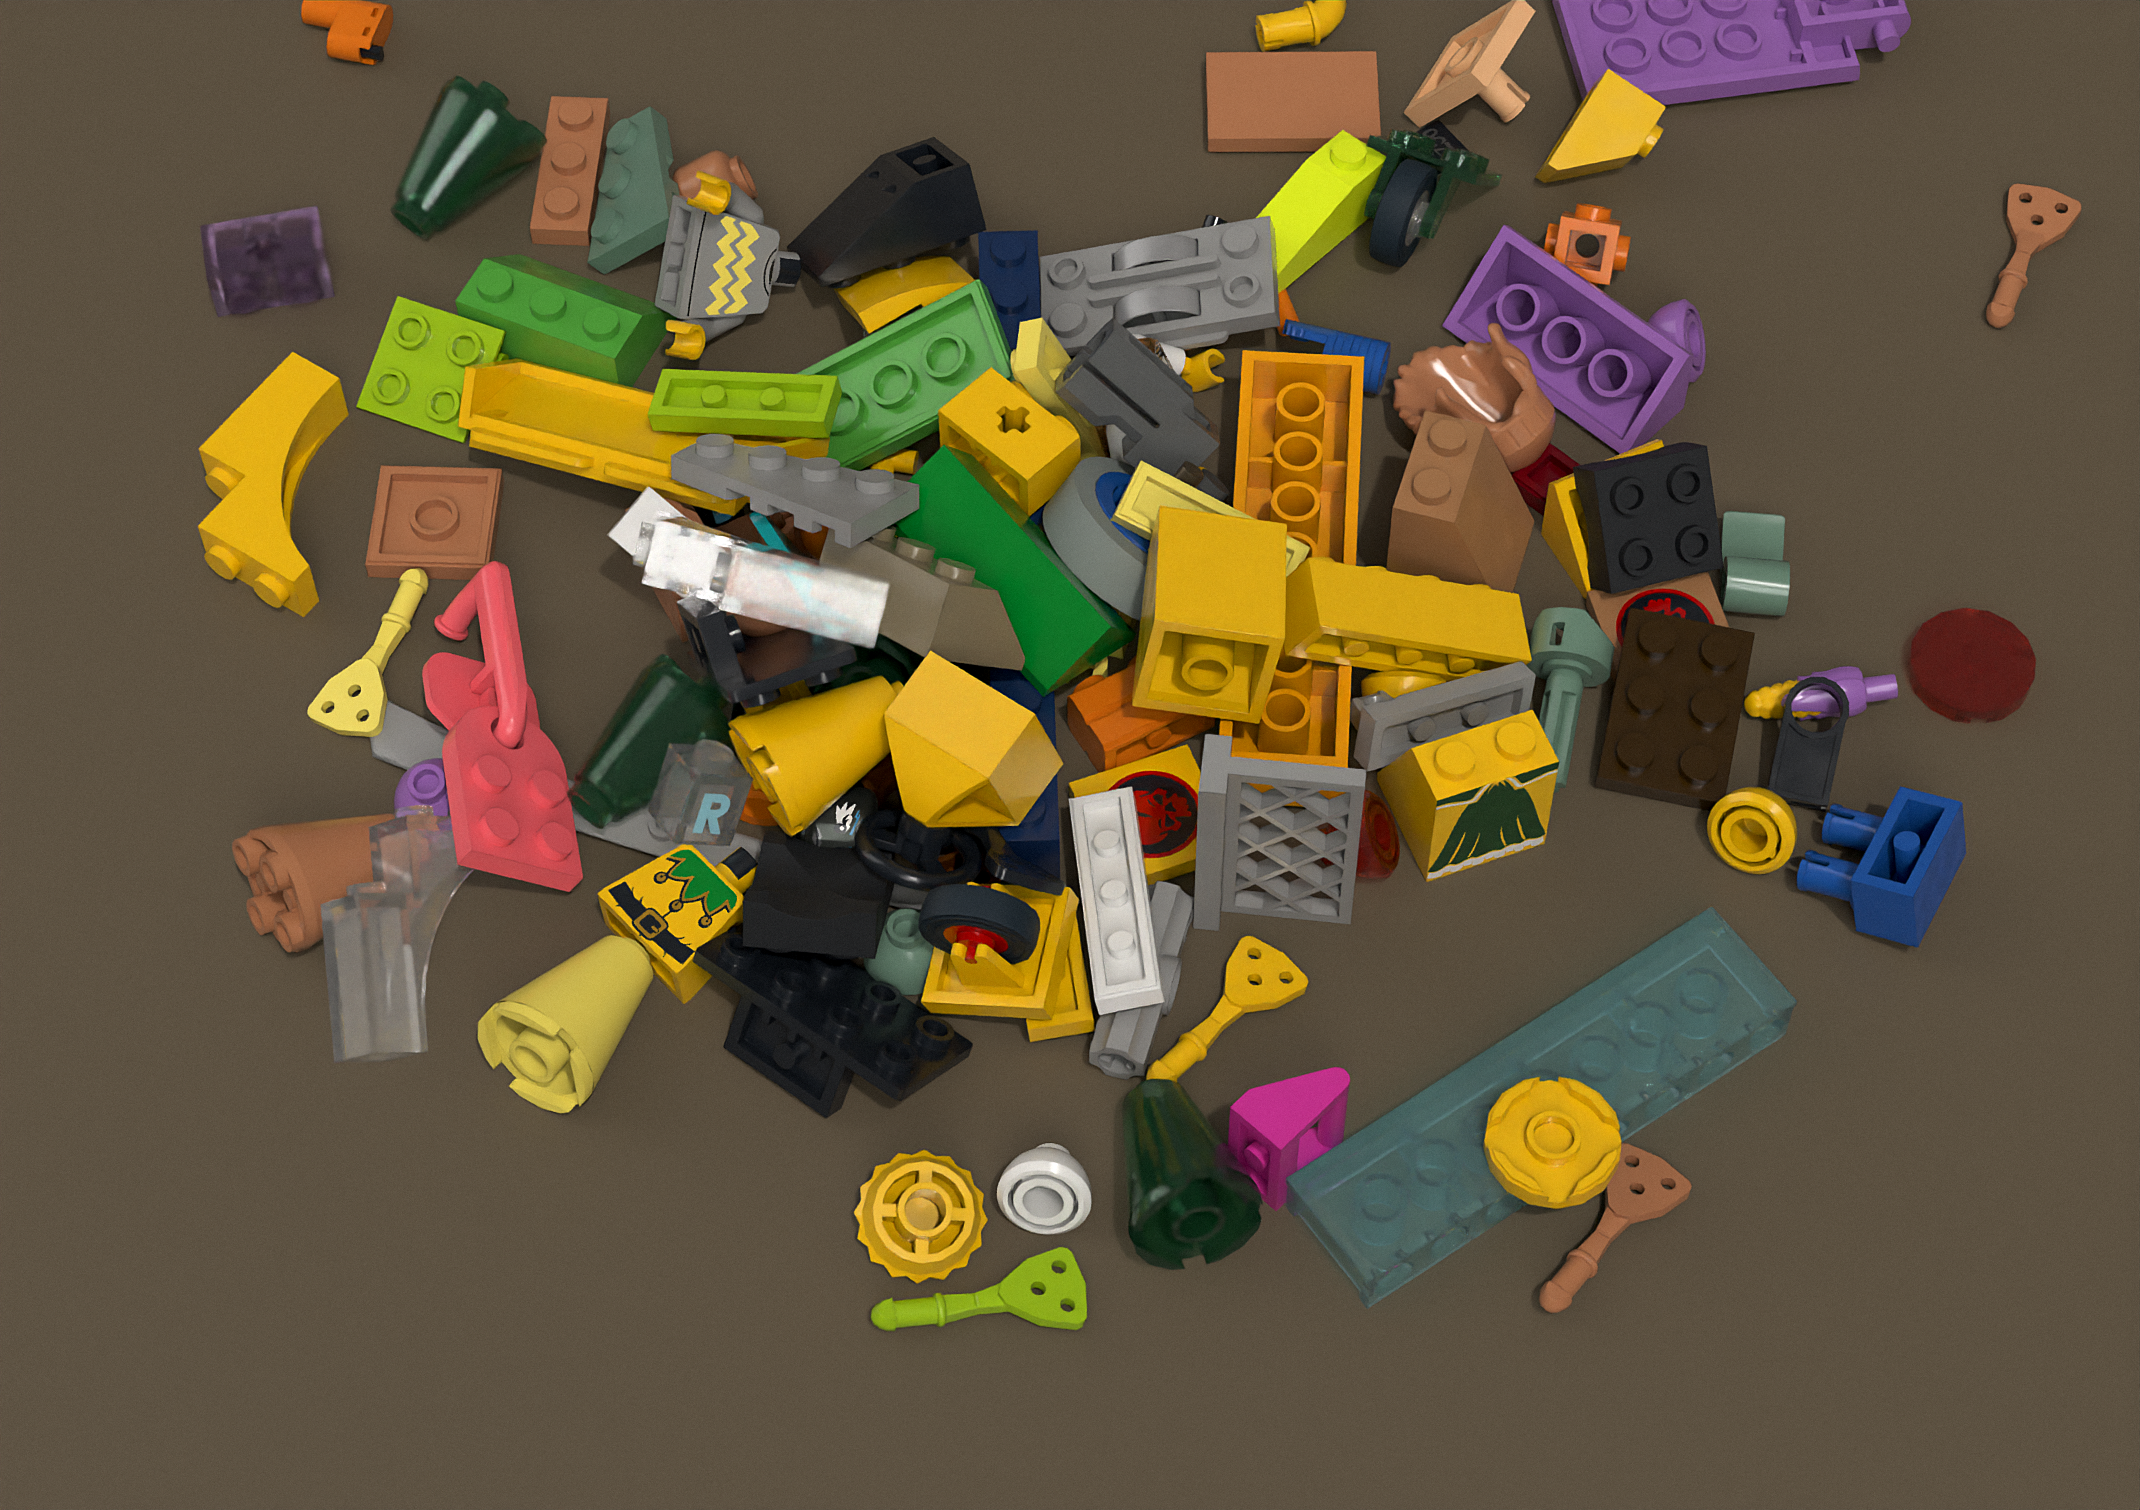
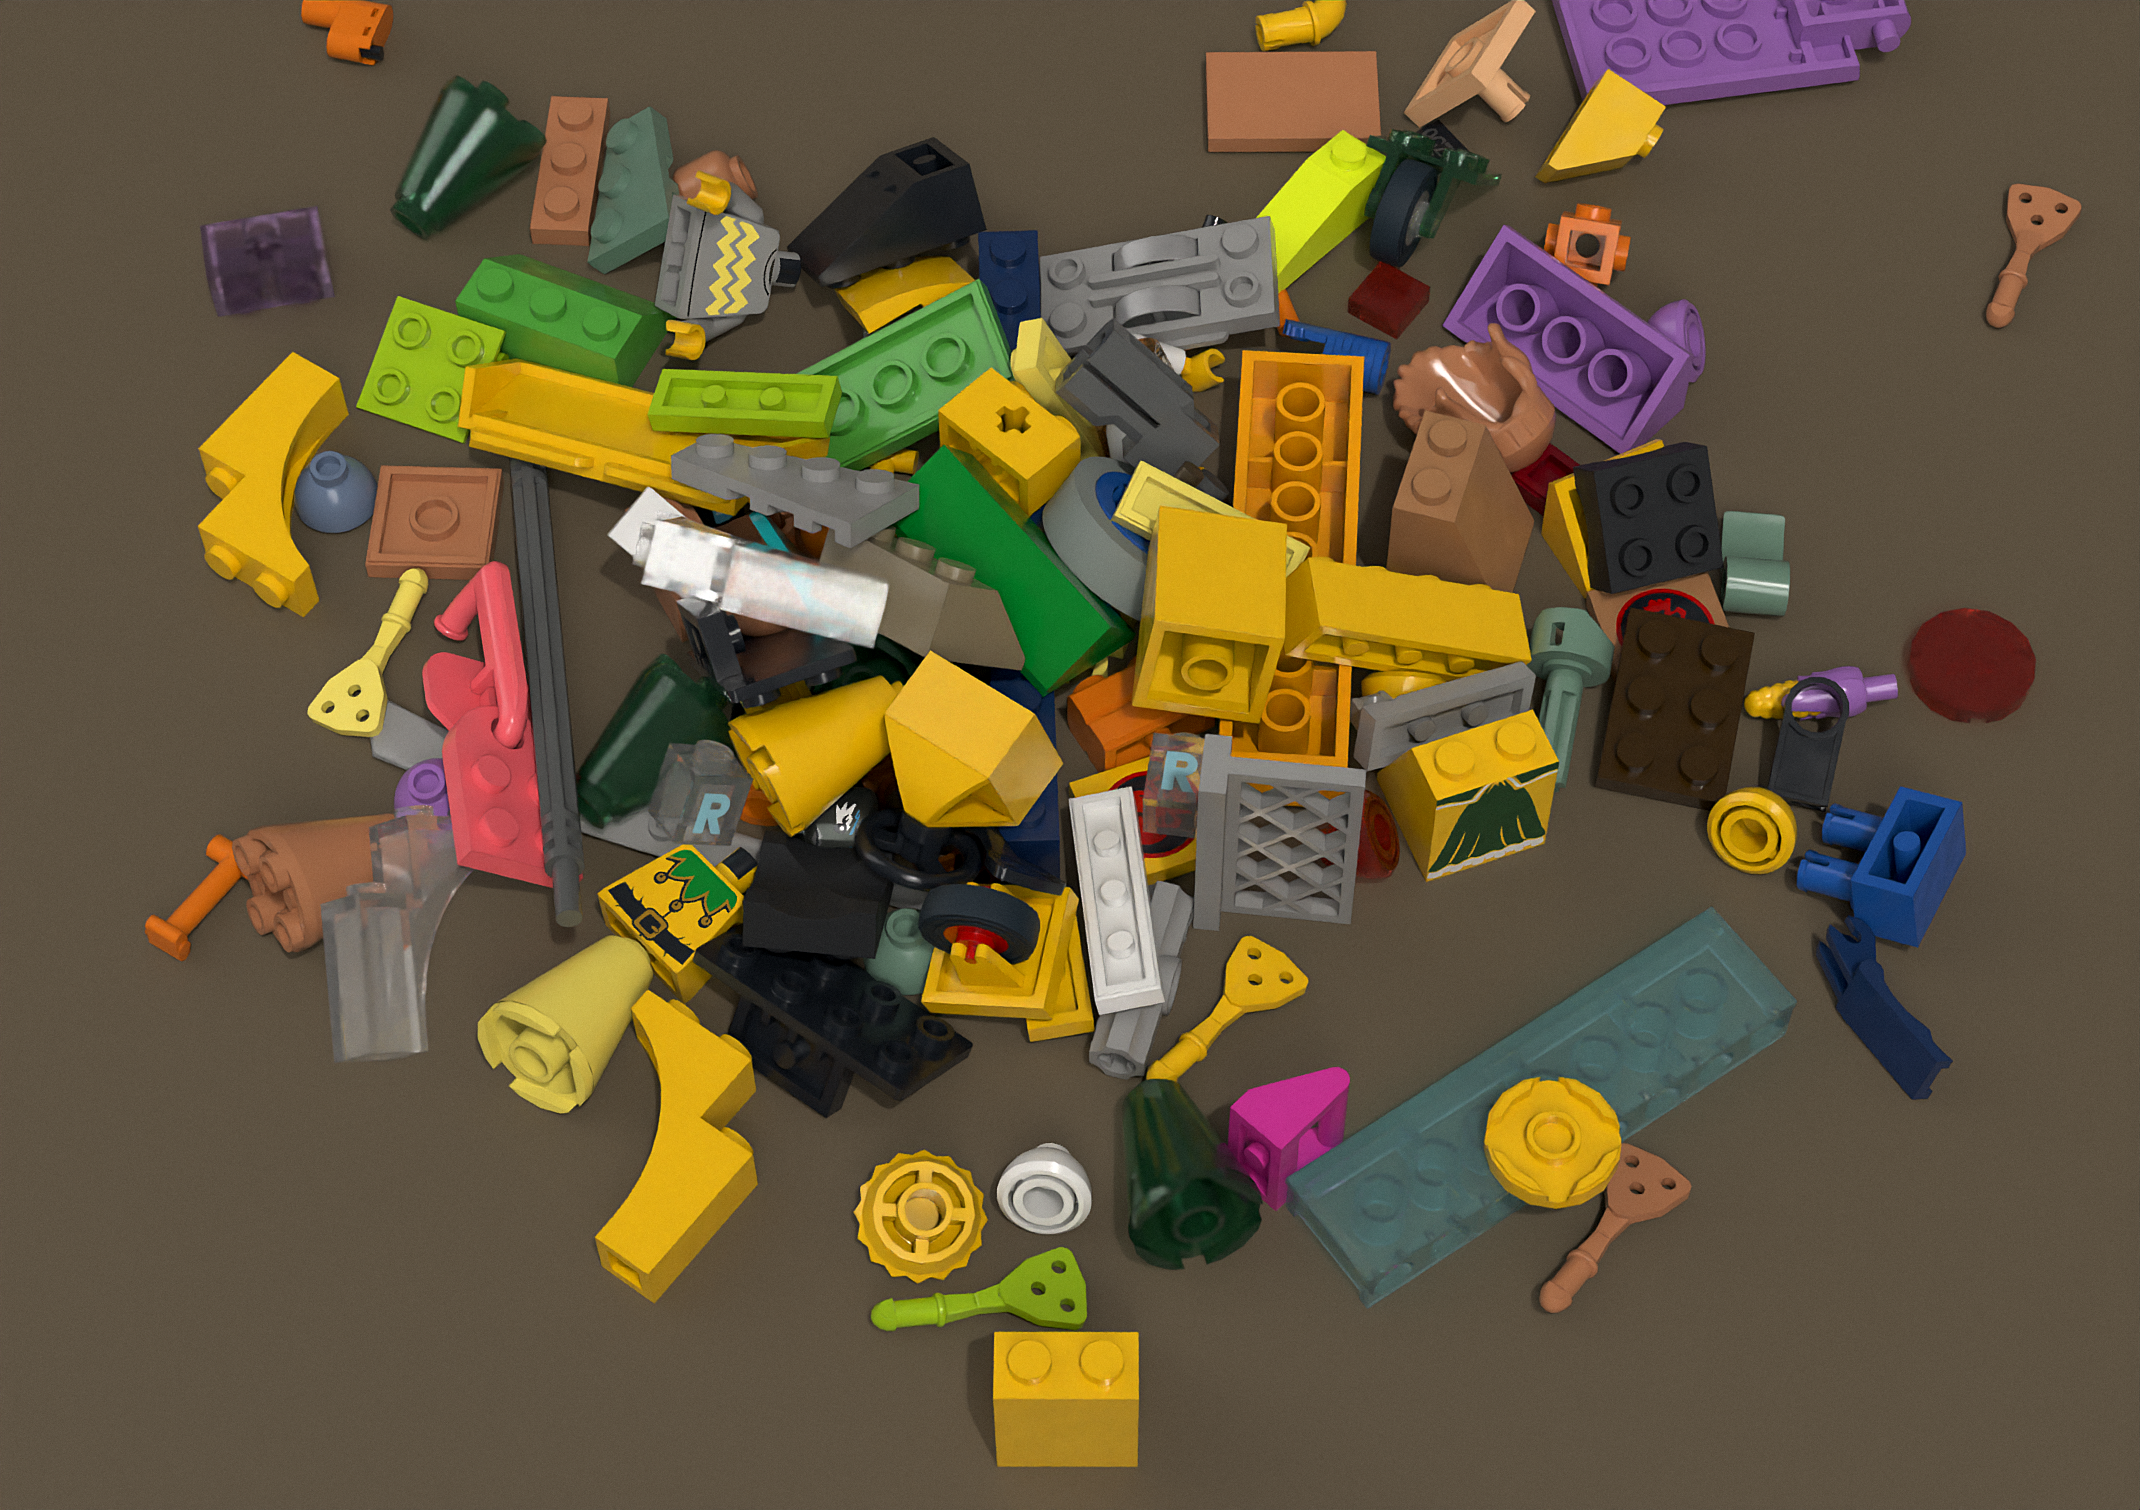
(173, 933): none -> orange piece
(335, 493): none -> sand blue brick
(548, 689): none -> dark grey axle
(696, 1163): none -> yellow arch
(1066, 1398): none -> yellow slope
(1173, 785): none -> clear brick
(1388, 299): none -> clear red tile
(1875, 1014): none -> dark blue arm

